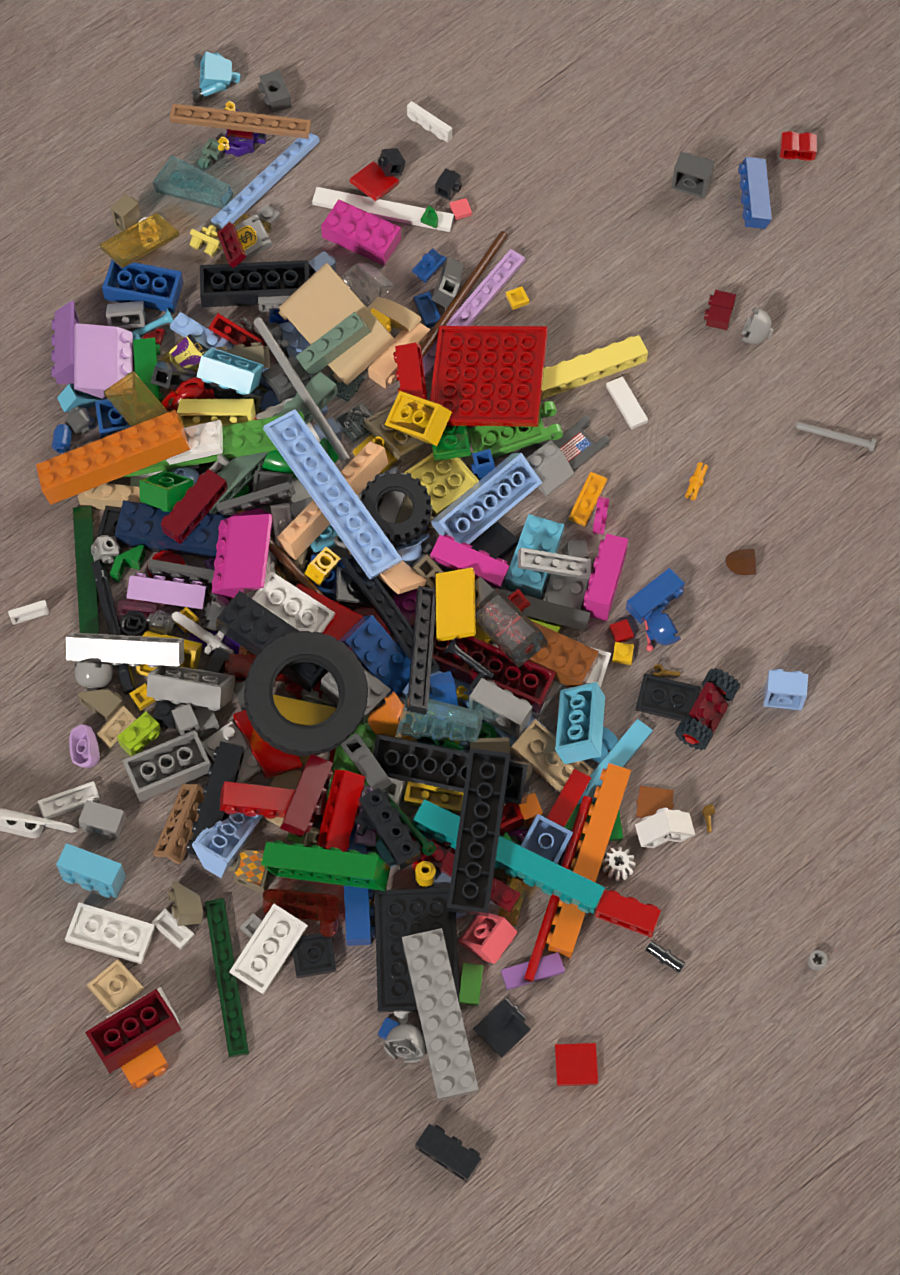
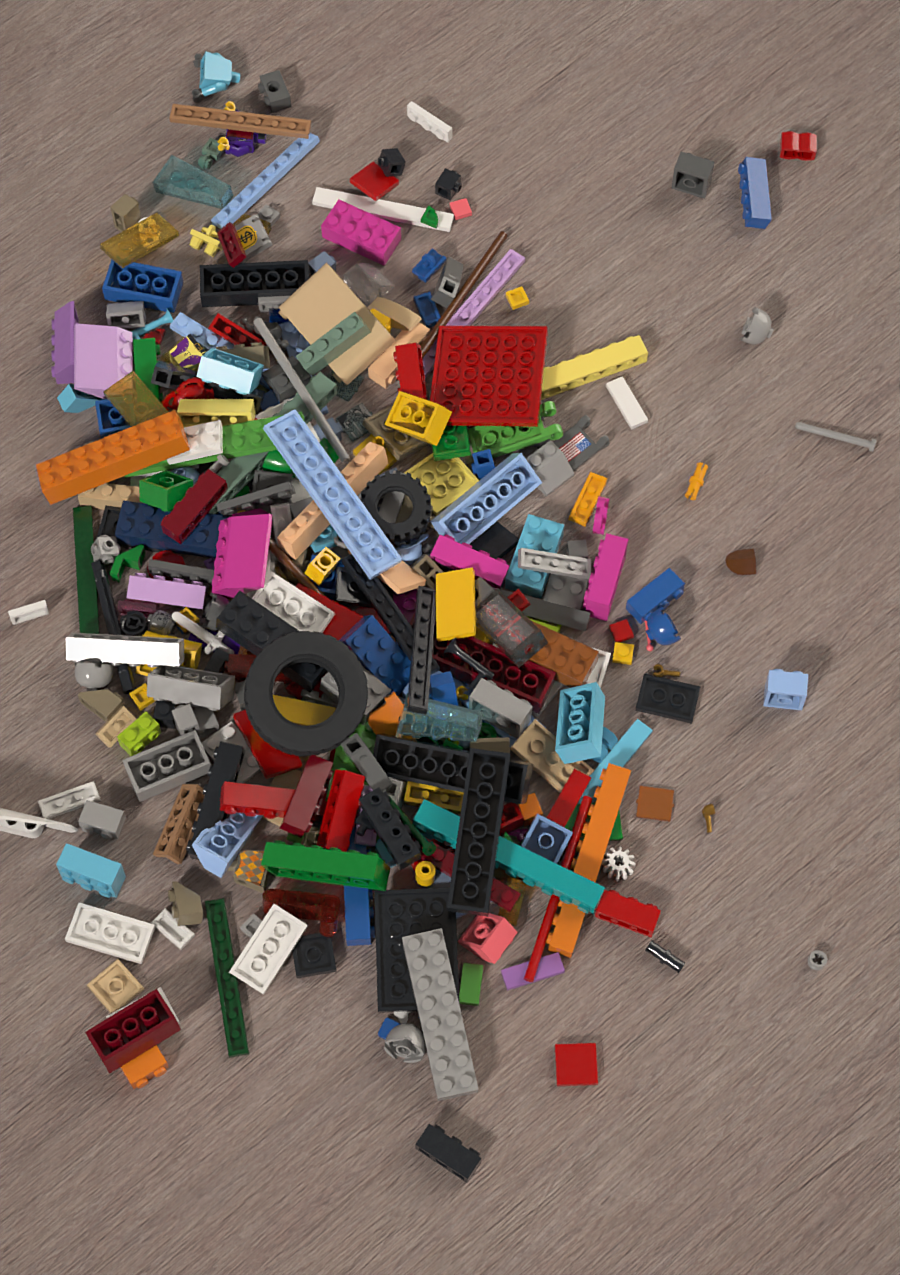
(62, 438): blue brick -> none
(80, 420): dark grey head -> none
(84, 747): lavender piece -> none
(503, 1027): black plate -> none
(664, 827): white brick -> none
(708, 709): plate -> none
(721, 309): dark red brick -> none

